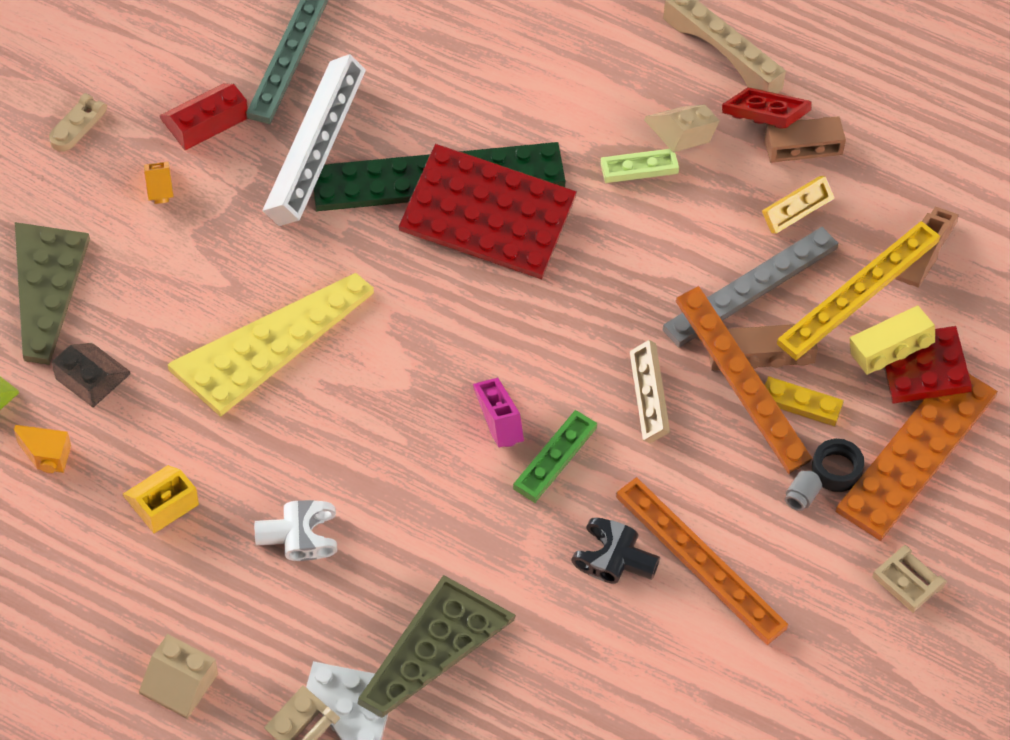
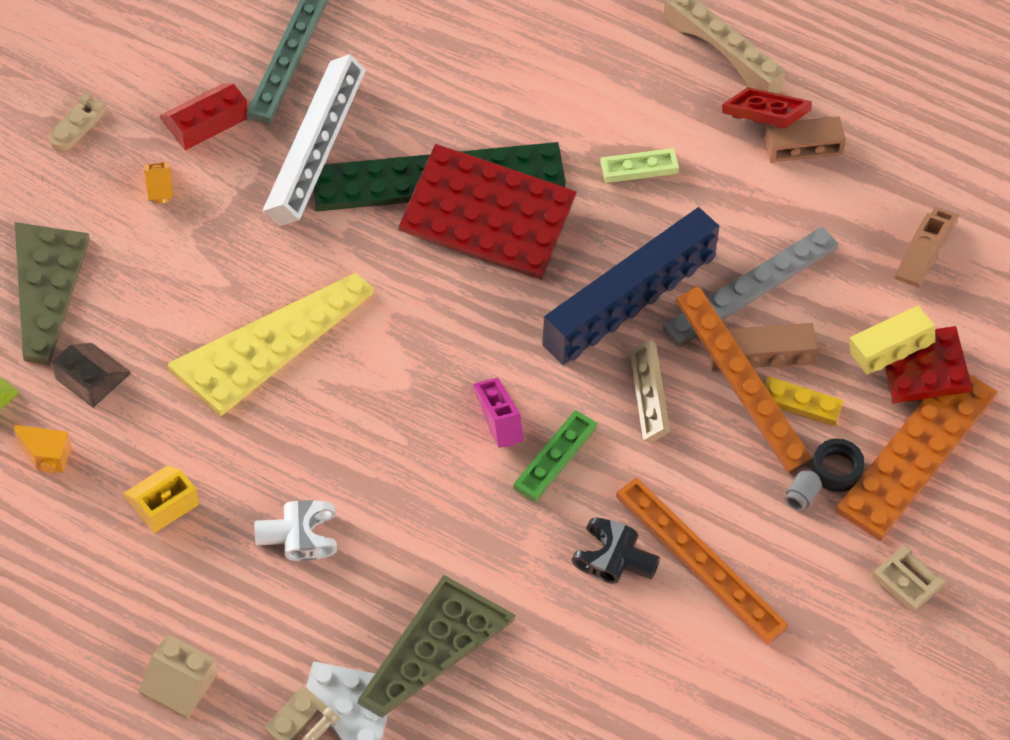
(630, 286): none -> dark blue brick
(684, 126): tan slope -> none
(798, 204): yellow plate -> none
(858, 290): yellow plate -> none

